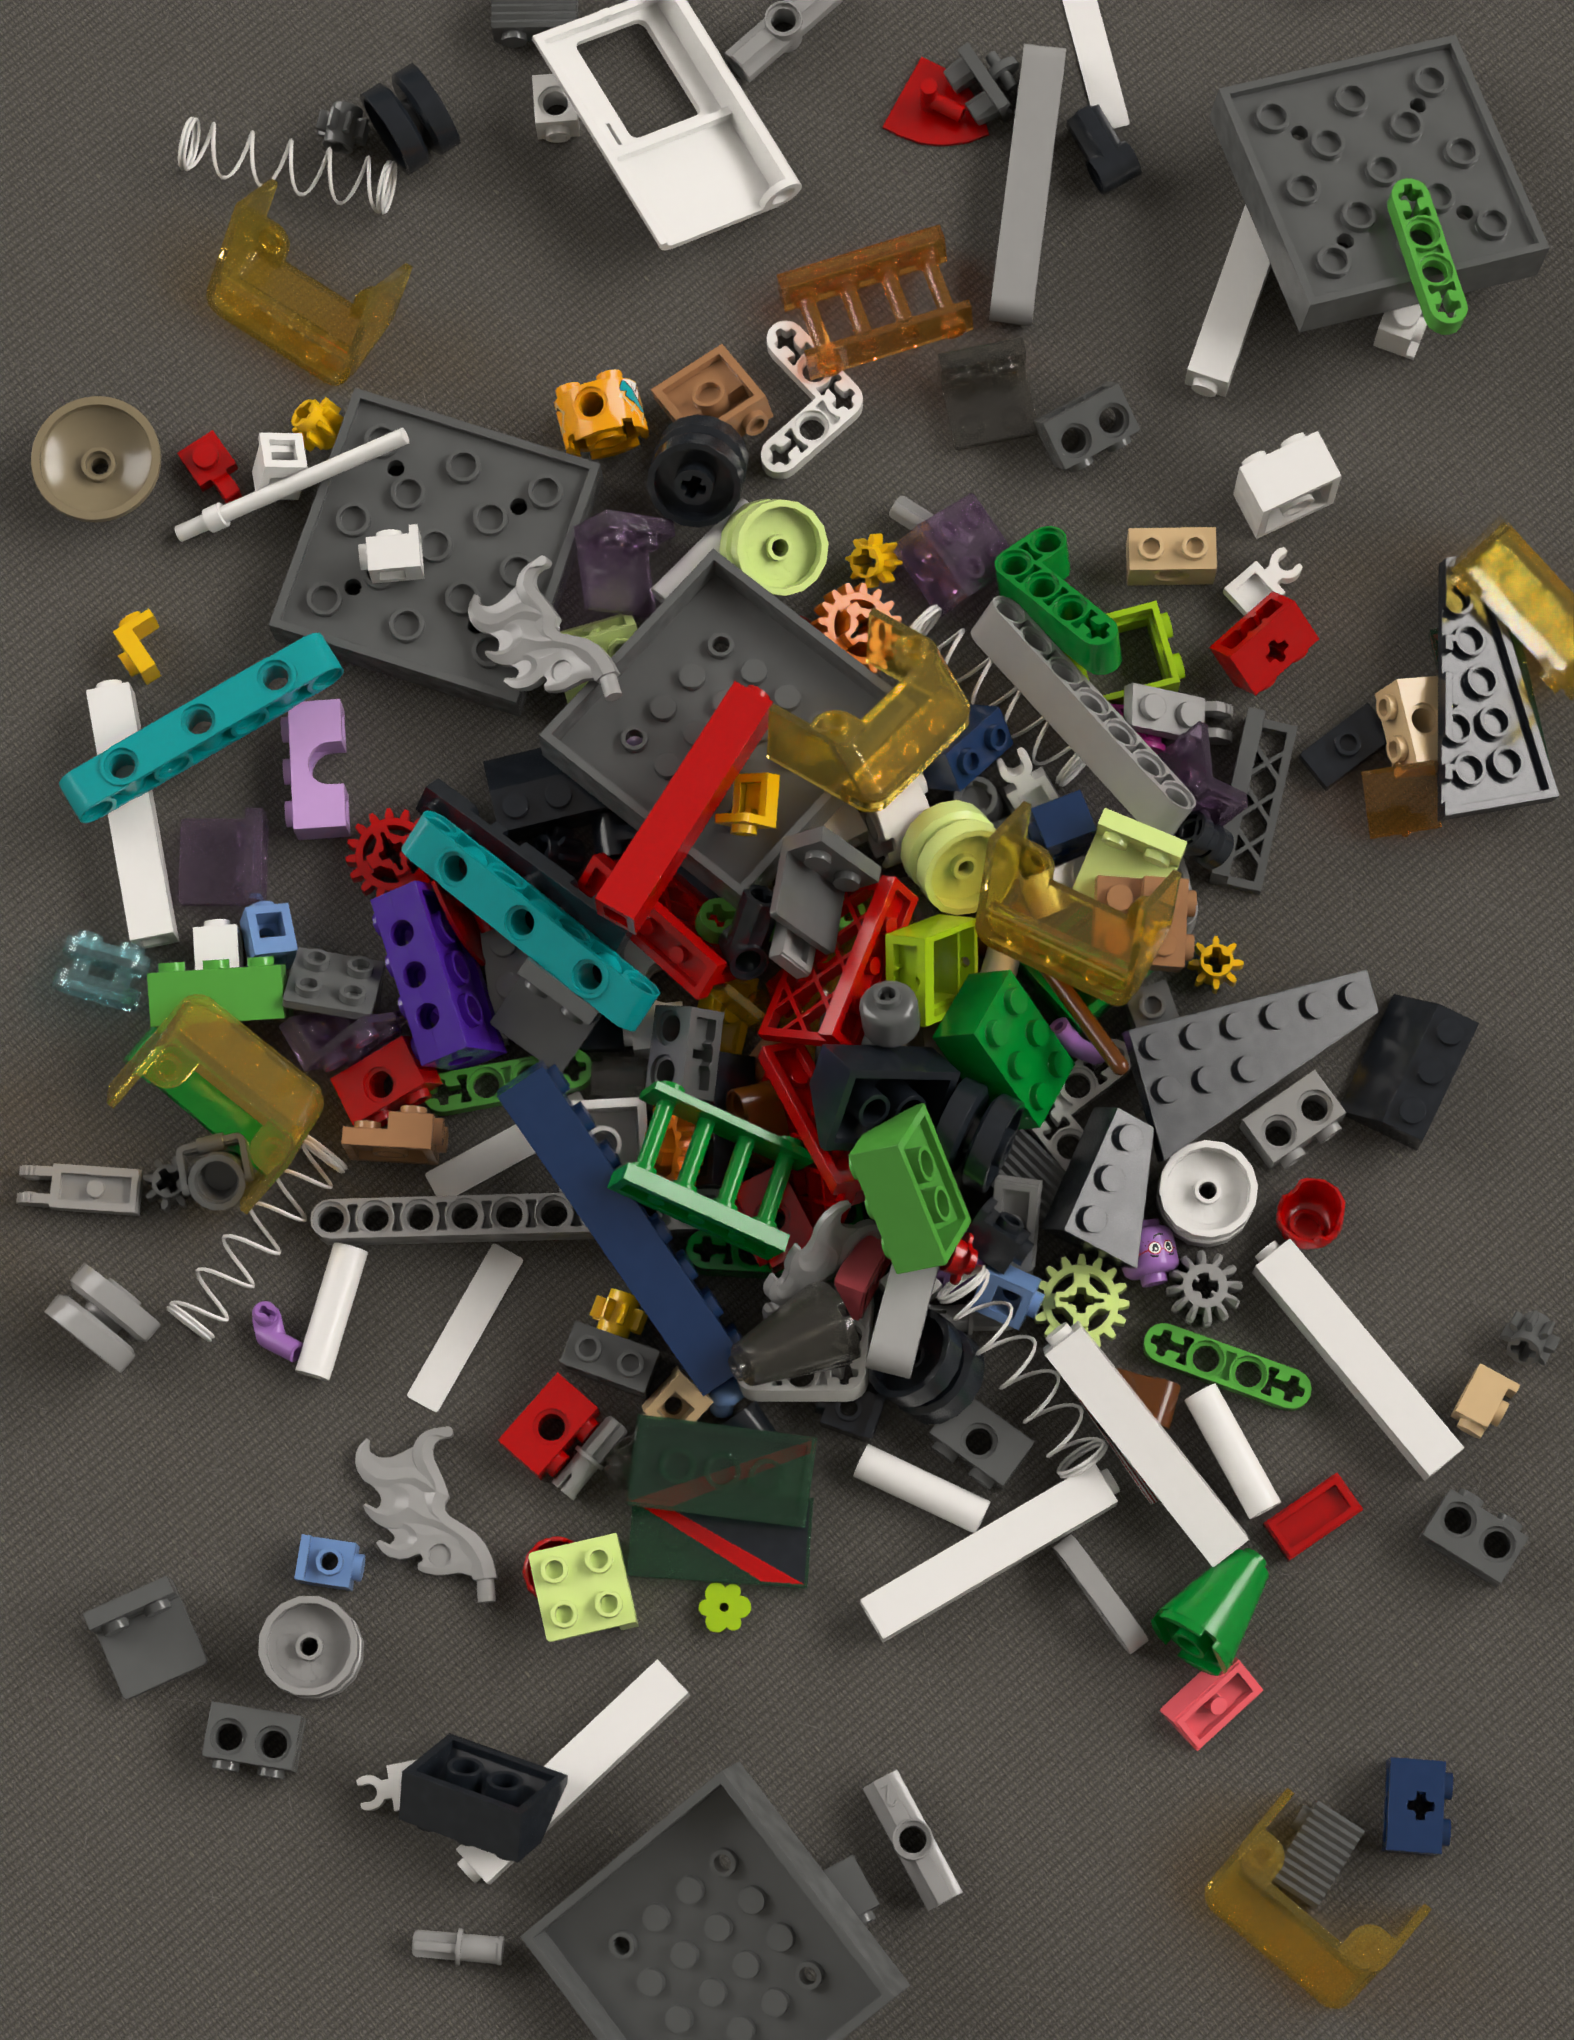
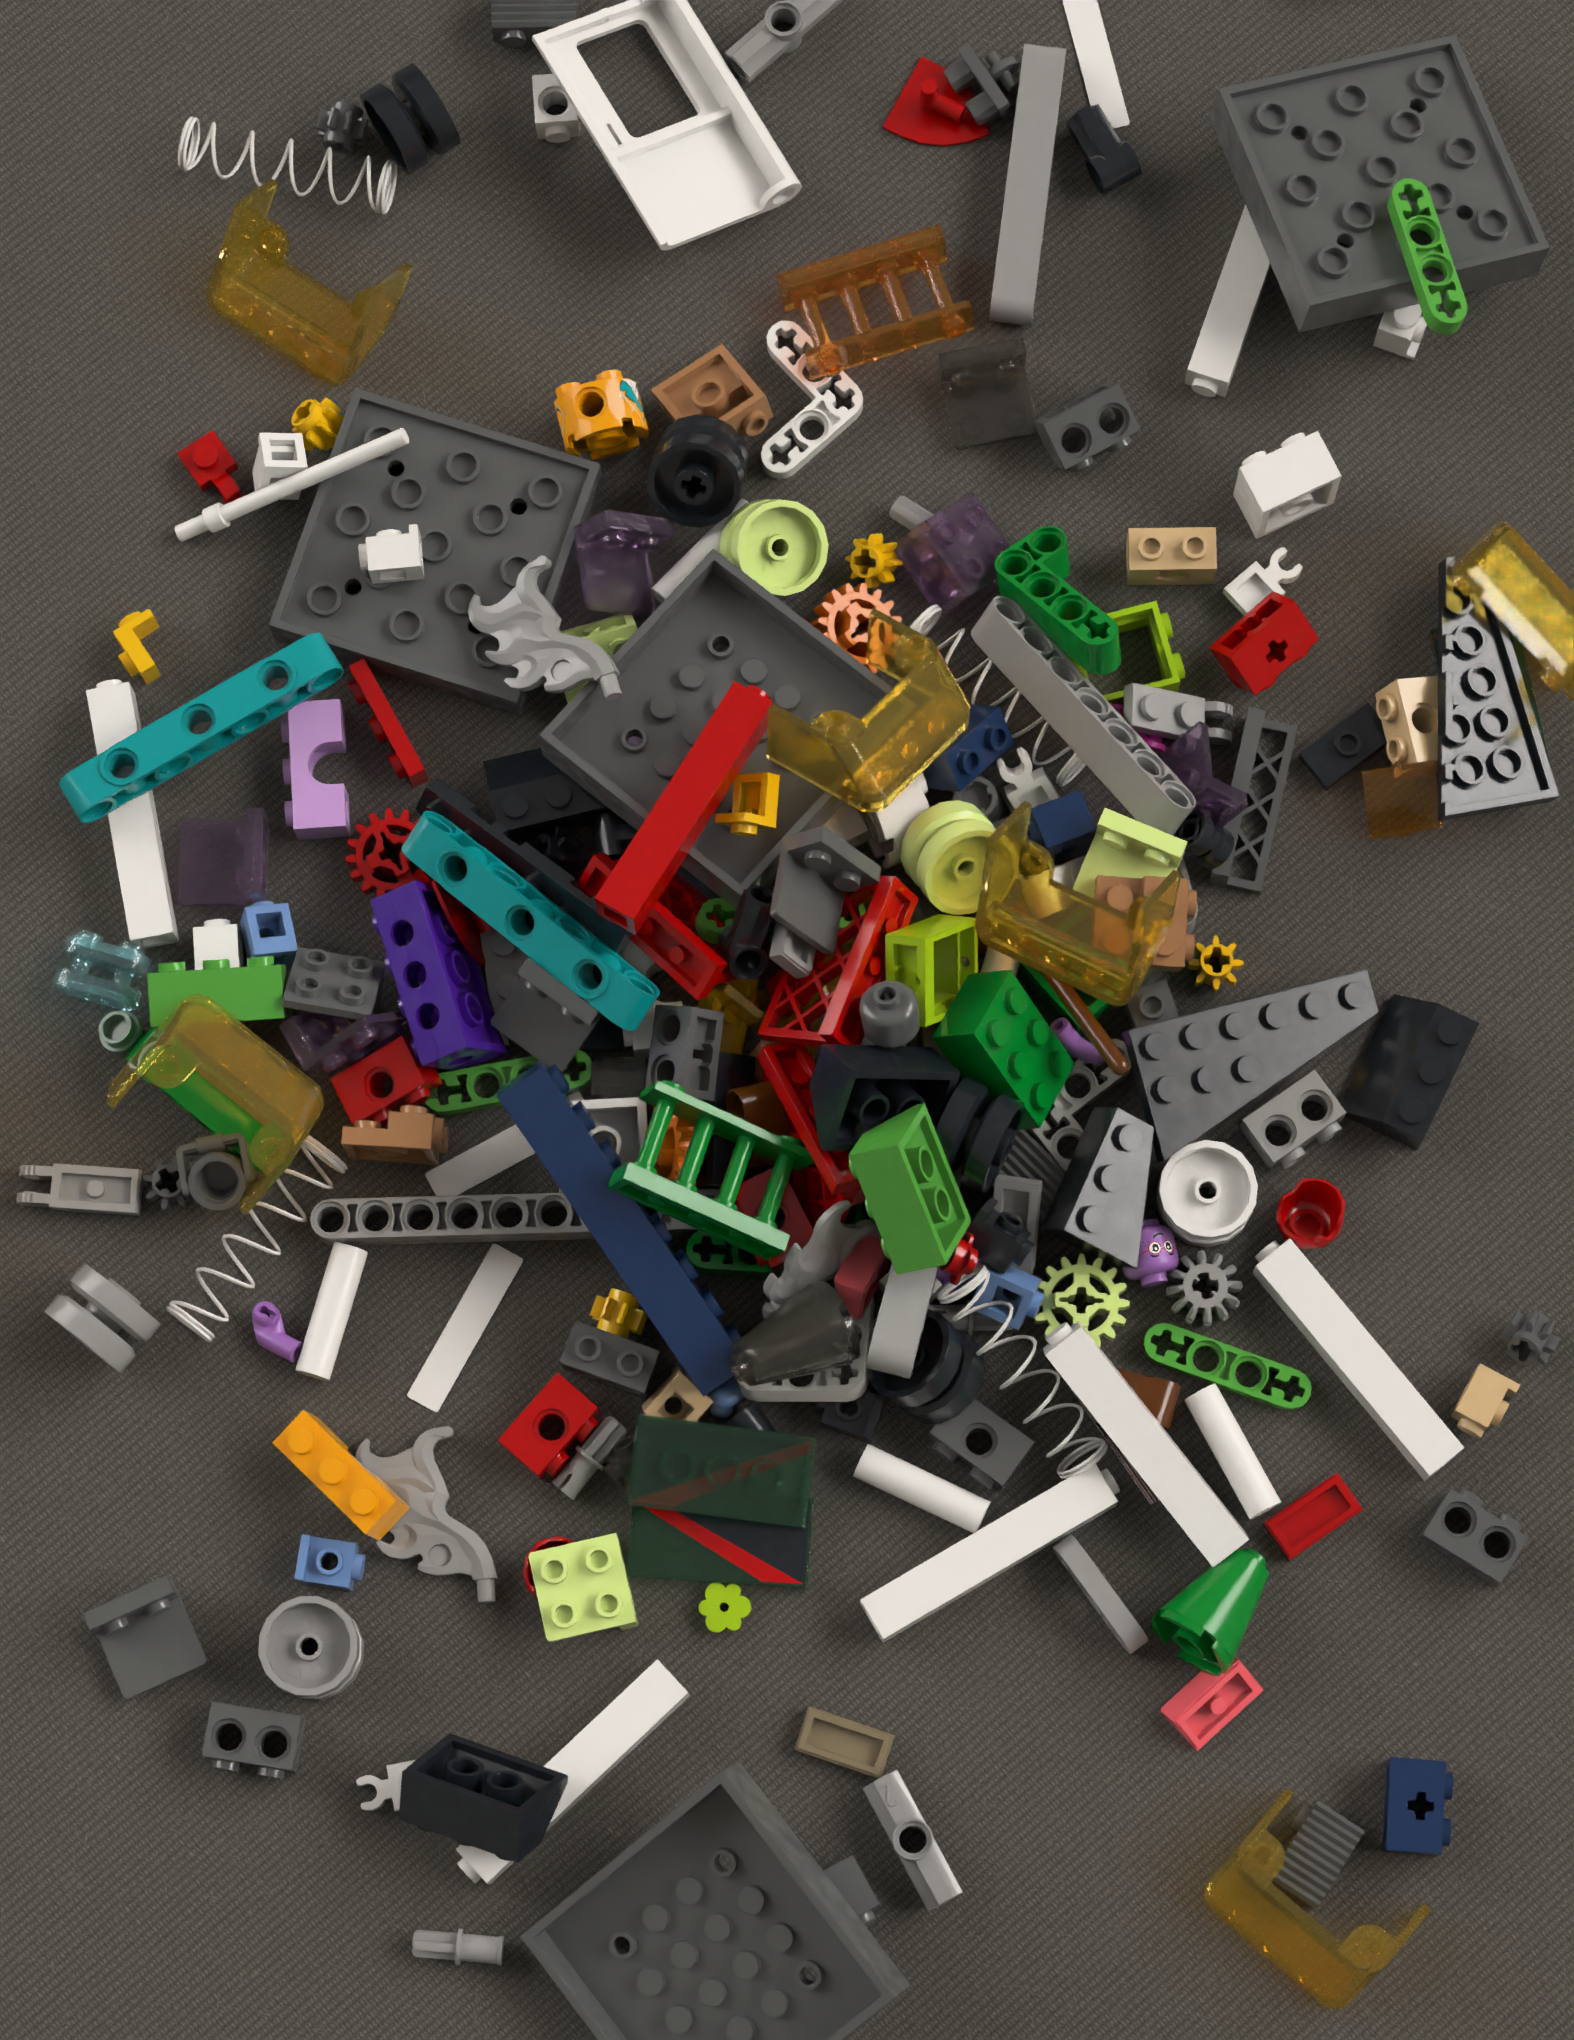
(90, 434): dark tan dish -> none
(120, 1031): none -> sand green plate
(340, 1475): none -> light orange arch
(385, 724): none -> red plate
(844, 1742): none -> dark tan tile

